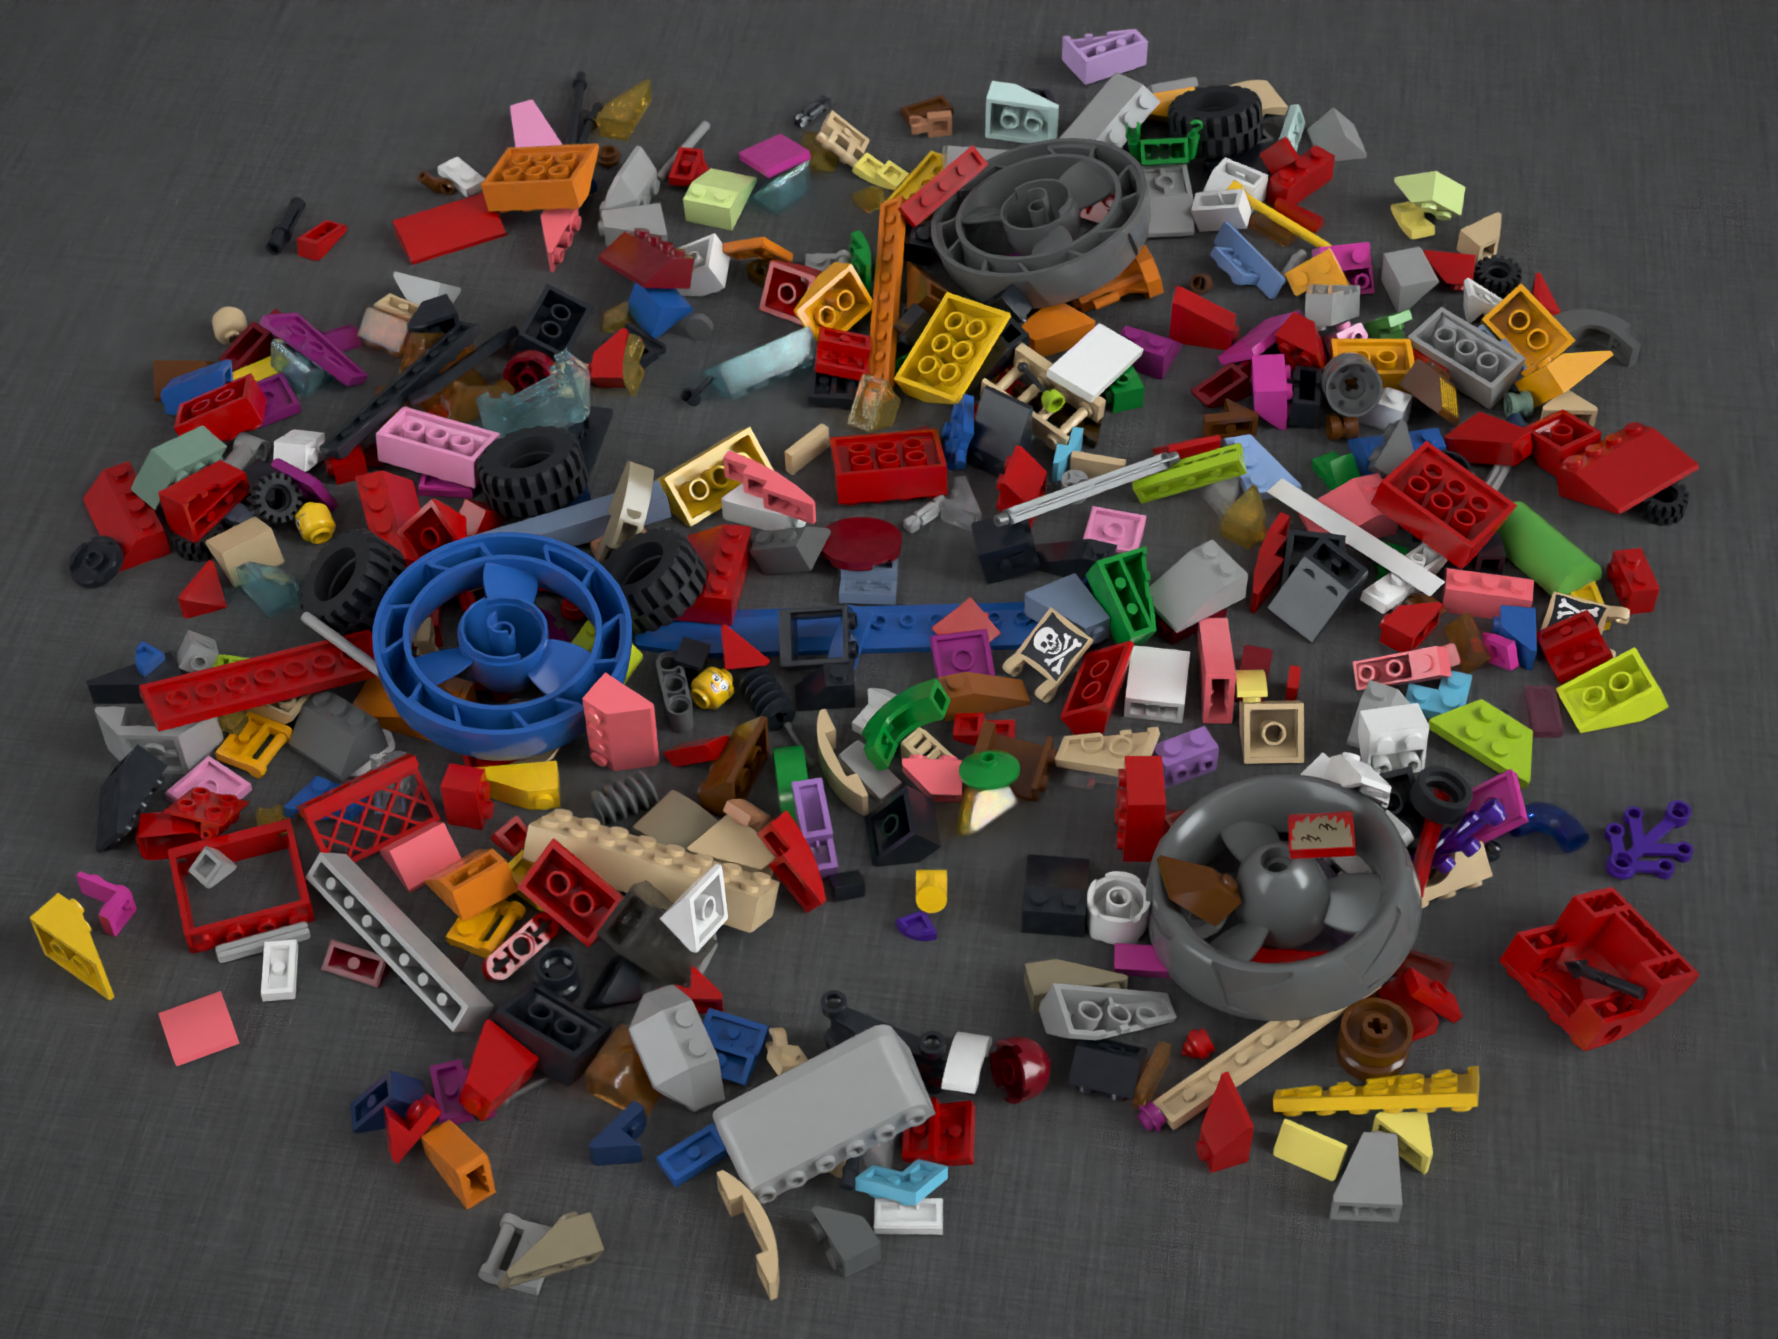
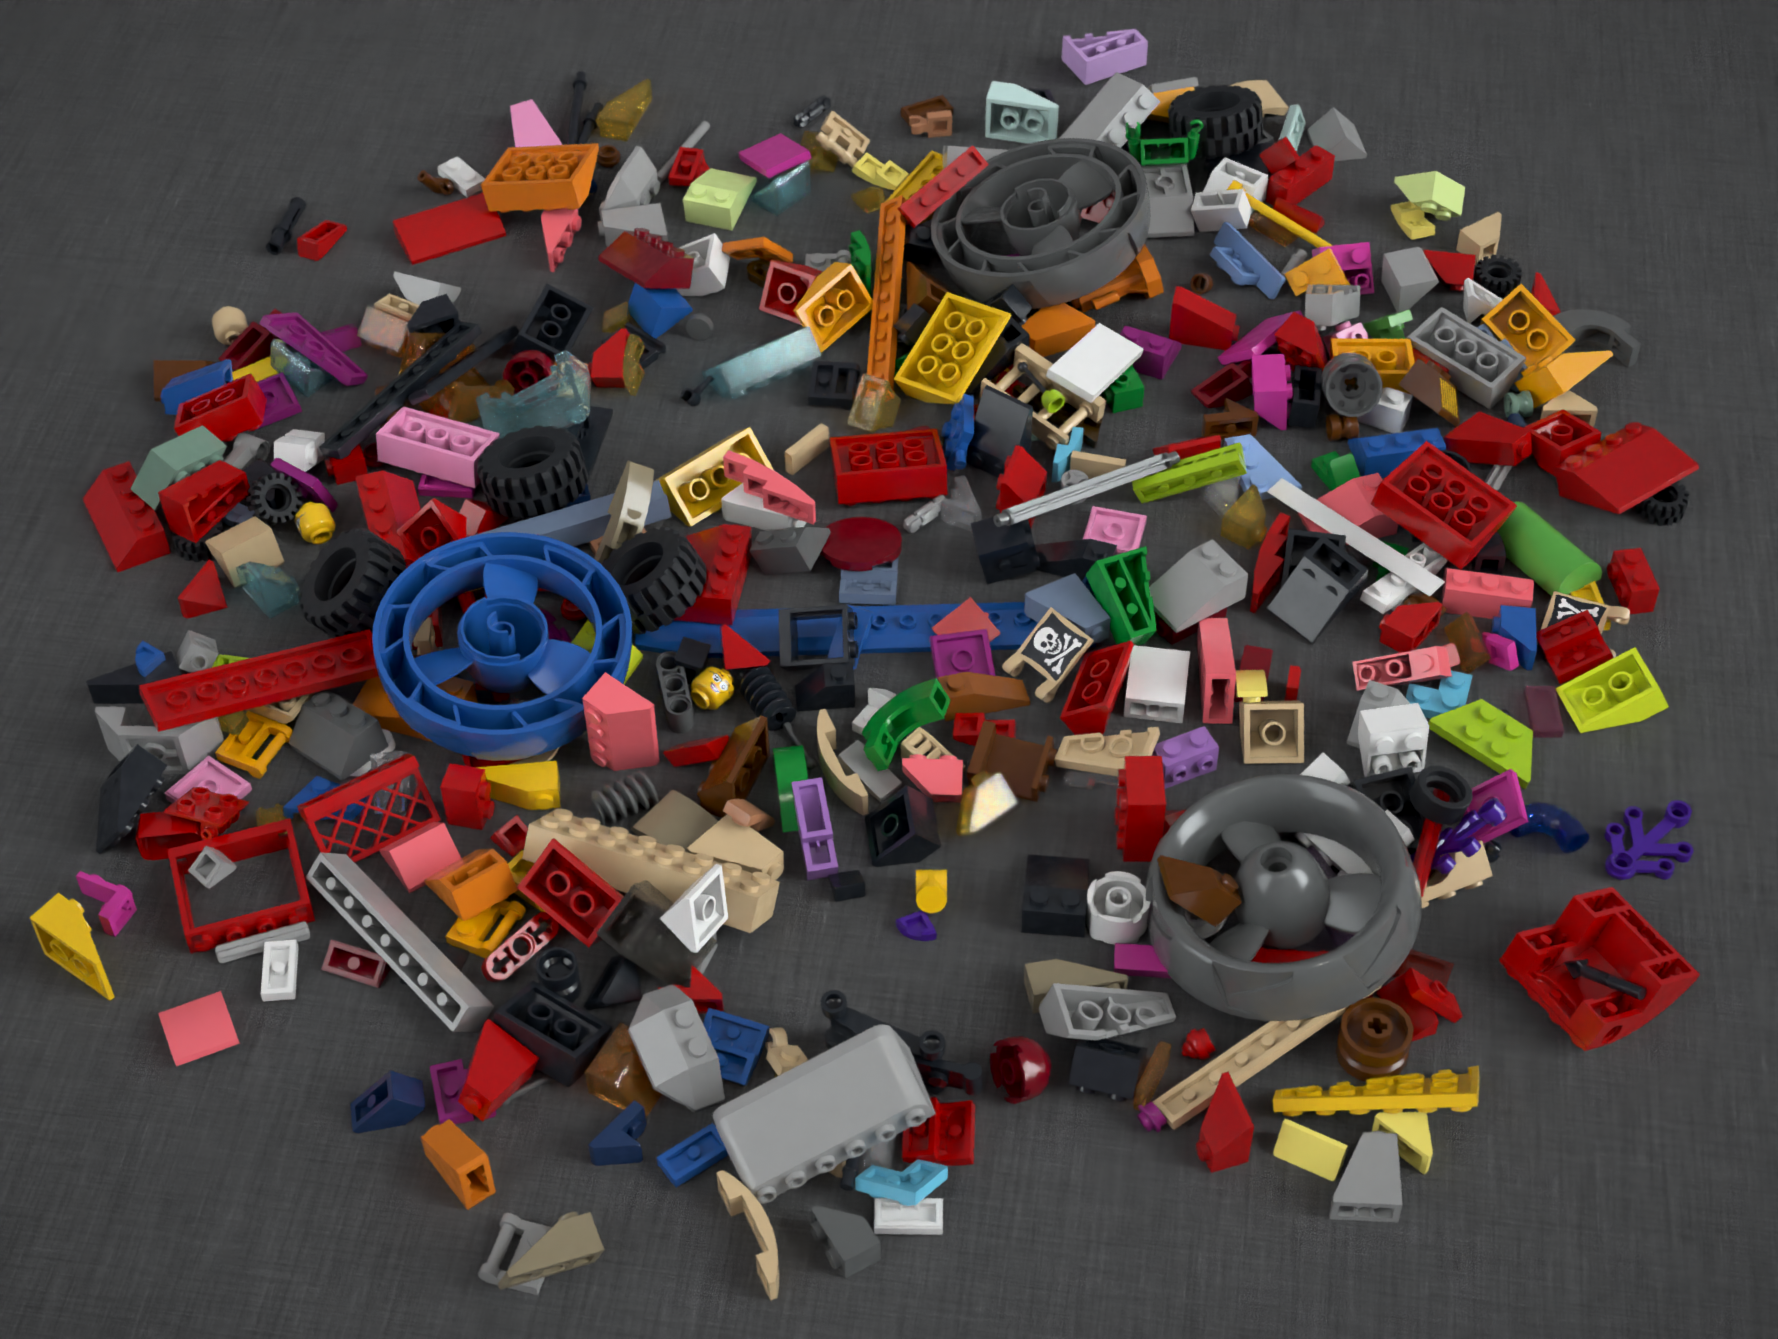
(96, 562): black tile -> none
(340, 642): light grey bar -> none
(405, 1132): red slope -> none
(793, 861): red slope -> none
(842, 353): red slope -> none
(965, 1062): white slope -> none
(989, 770): green dish -> none
(1321, 835): slope -> none
(1352, 773): white wedge -> none
(1393, 450): dark grey slope -> none

